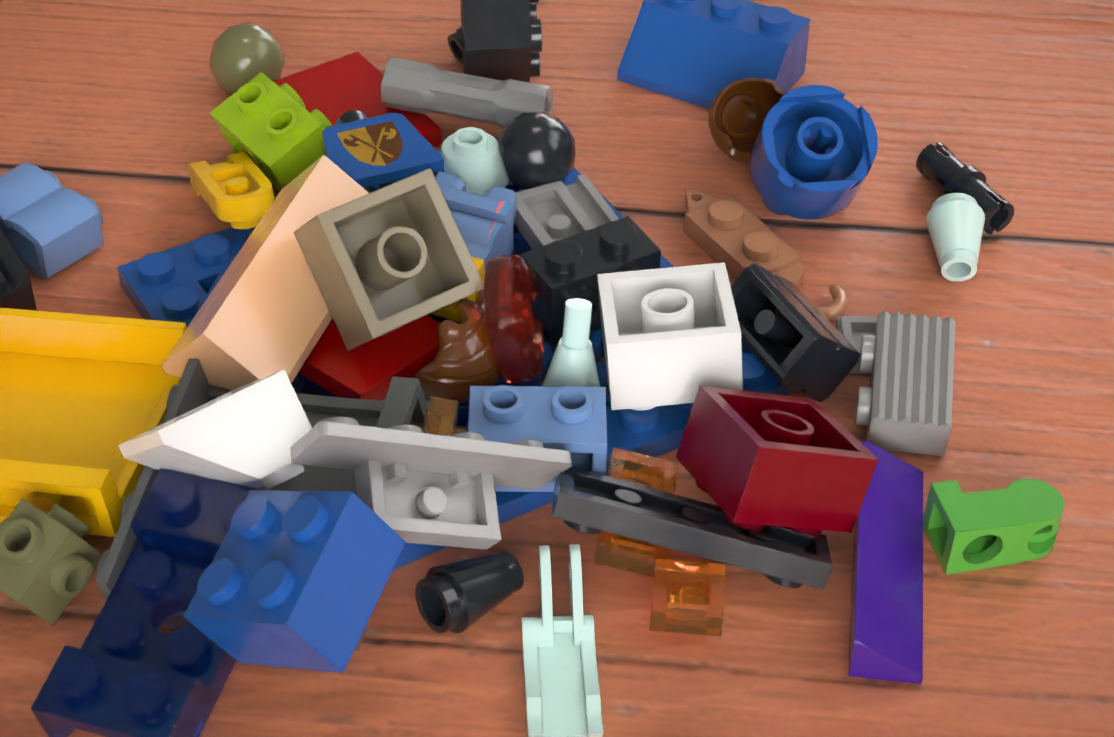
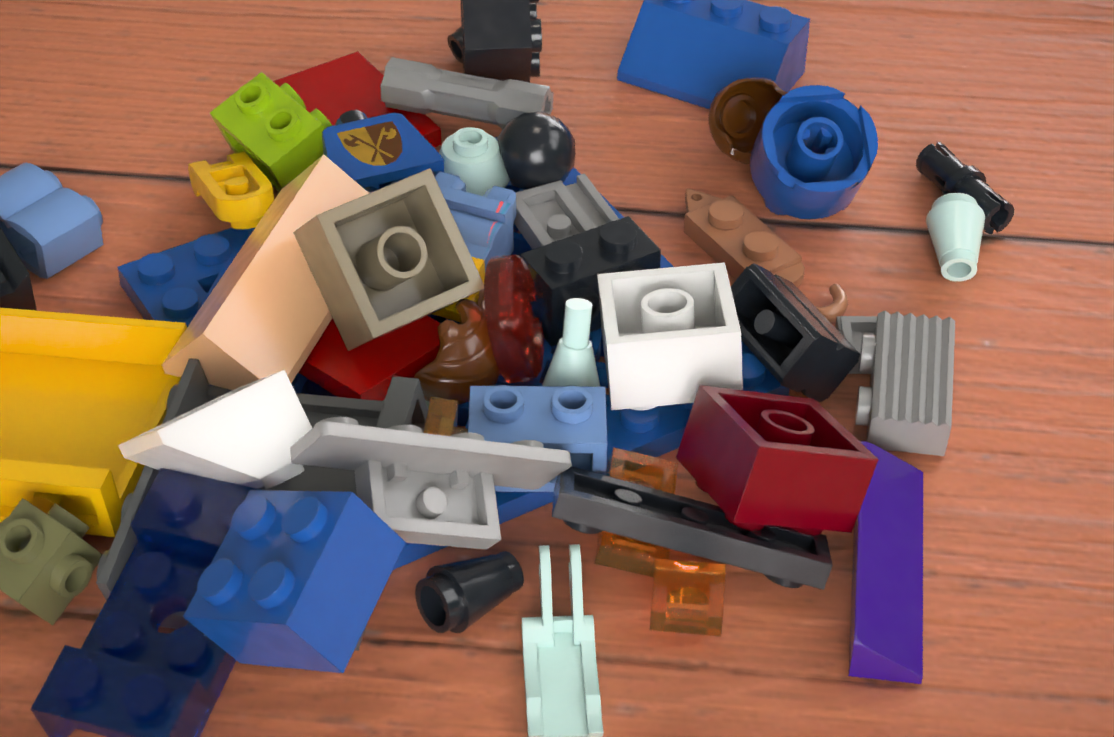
(243, 54): olive piece -> none
(991, 525): bright green leg -> none

